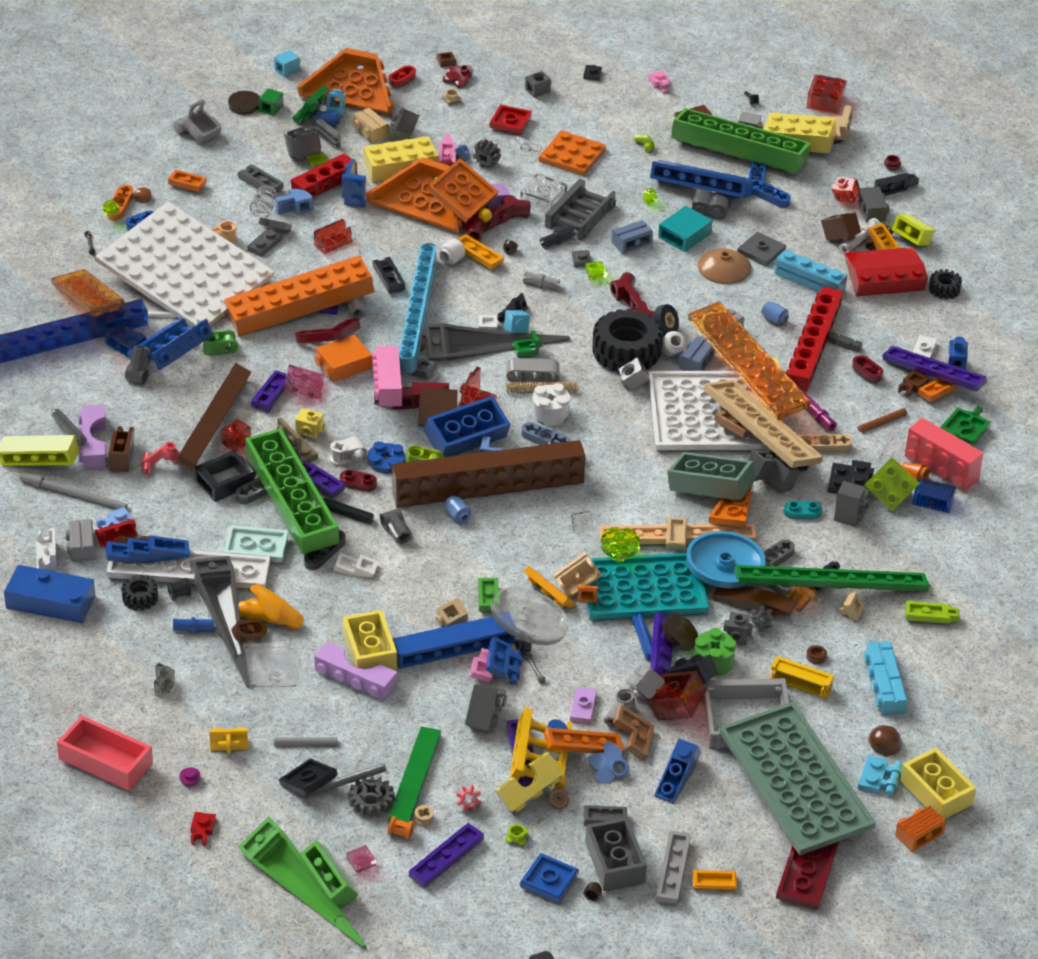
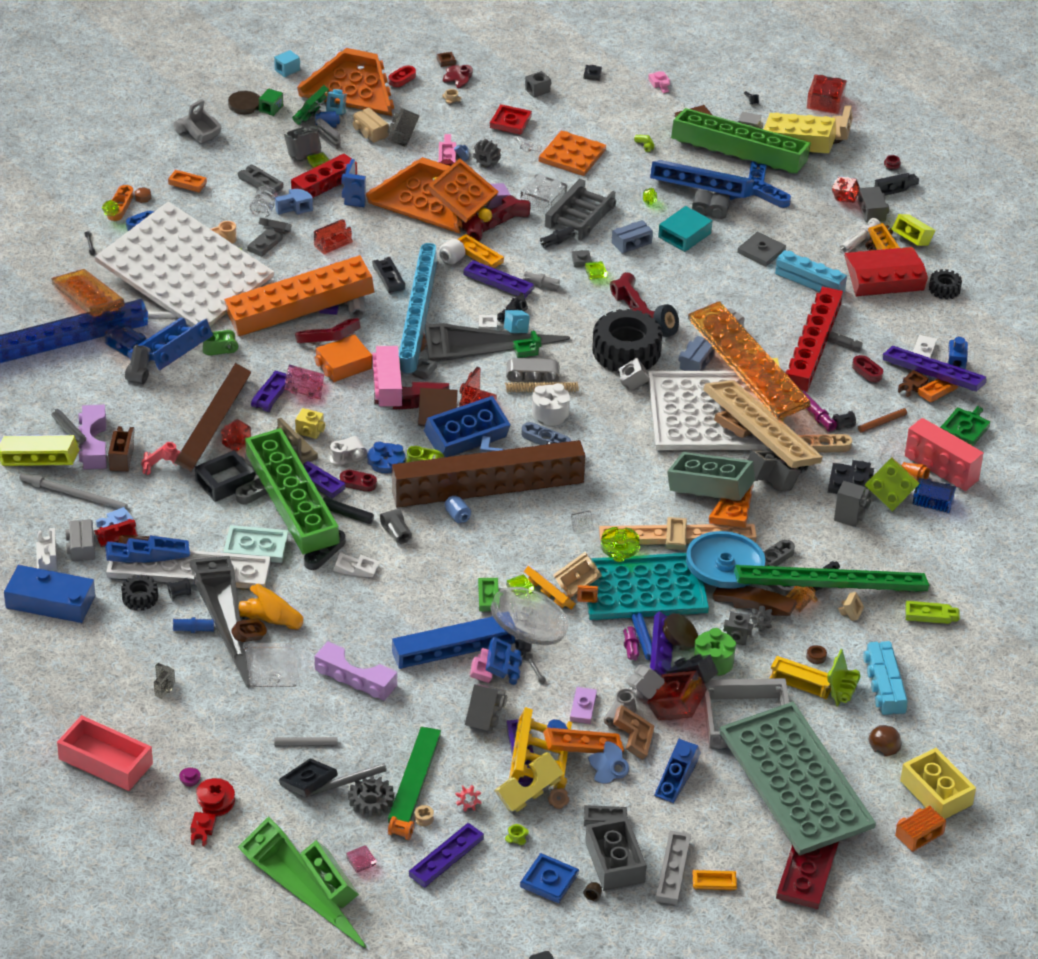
(215, 796): none -> red piece
(228, 739): yellow hips -> none
(369, 640): light yellow brick -> none
(389, 158): light yellow brick -> none
(453, 608): tan brick -> none
(498, 279): none -> dark purple plate
(510, 246): dark brown hinge -> none
(519, 581): none -> clear neon green plate
(631, 643): none -> magenta axle
(673, 344): white head -> none
(724, 266): medium nougat dish -> none
(775, 313): medium blue brick -> none
(802, 510): teal plate -> none
(841, 226): reddish brown brick -> none
(842, 680): none -> lime hinge
(845, 420): none -> black bush
(873, 776): medium azure plate -> none

